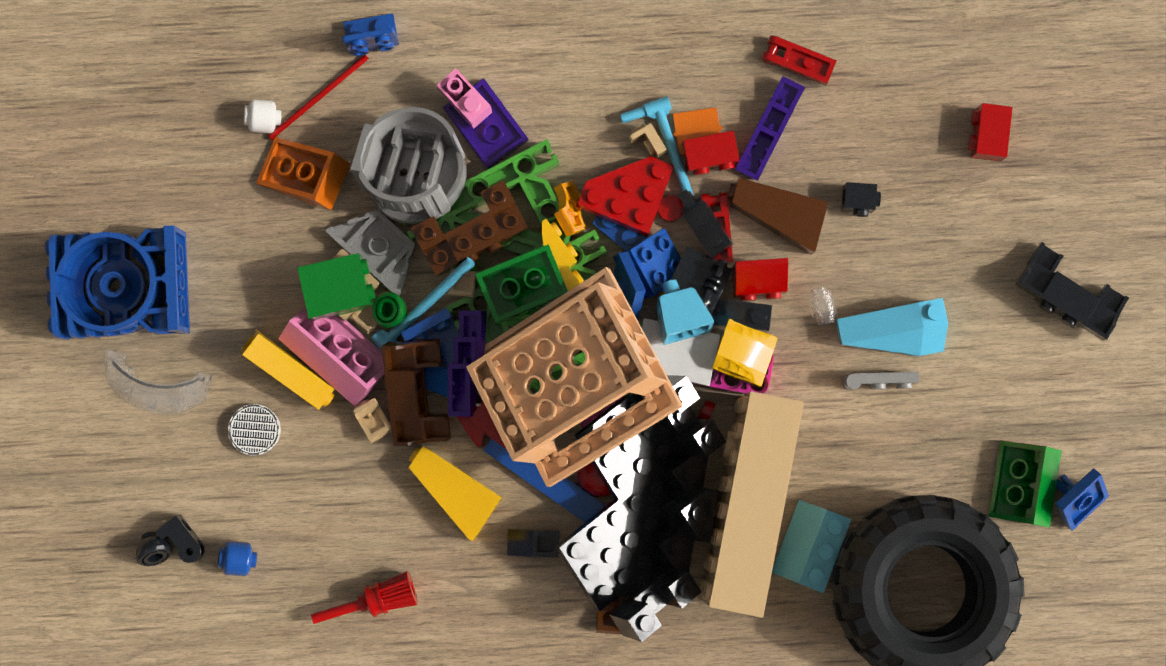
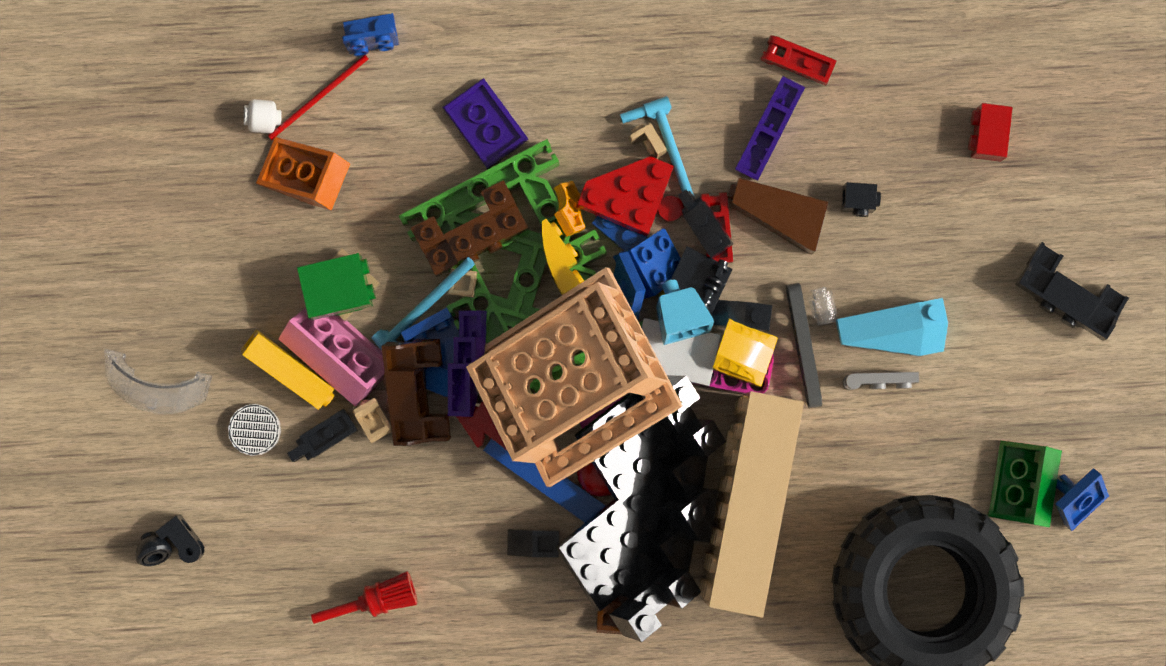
(72, 259): blue brick -> none
(236, 558): blue head -> none
(323, 436): none -> black hinge
(365, 319): tan tile -> none
(383, 245): light grey wing -> none
(389, 309): green brick -> none
(415, 143): light grey piece -> none
(459, 494): yellow slope -> none
(465, 98): bright pink slope -> none
(521, 284): green slope -> none
(694, 125): orange piece -> none
(706, 410): red tile -> none
(710, 152): red brick -> none
(760, 278): red slope -> none
(804, 345): none -> dark grey beam
(811, 546): medium azure slope -> none

